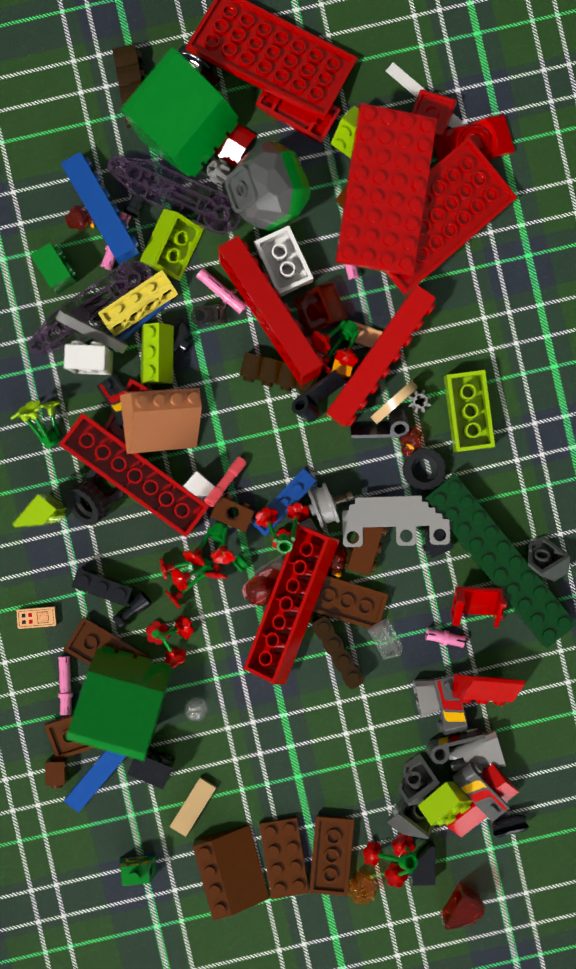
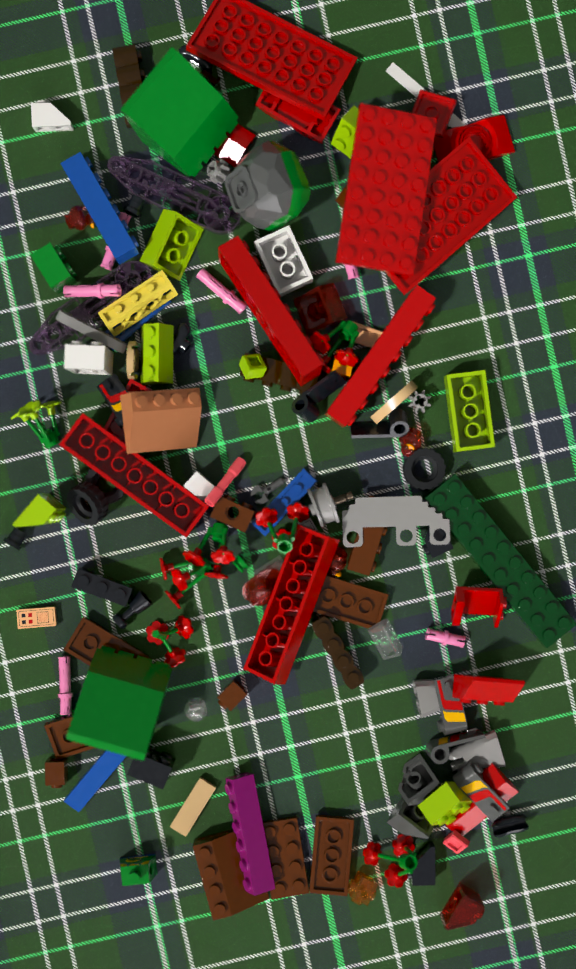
(15, 538): none -> black piece
(48, 118): none -> white slope
(101, 290): none -> bright pink pin
(132, 360): none -> tan tile
(211, 315): clear smoke piece -> none
(231, 695): none -> reddish brown brick
(250, 833): none -> magenta brick
(252, 366): none -> lime slope
(268, 489): none -> dark grey bar
(456, 842): none -> coral tile
(548, 559): dark grey slope -> none

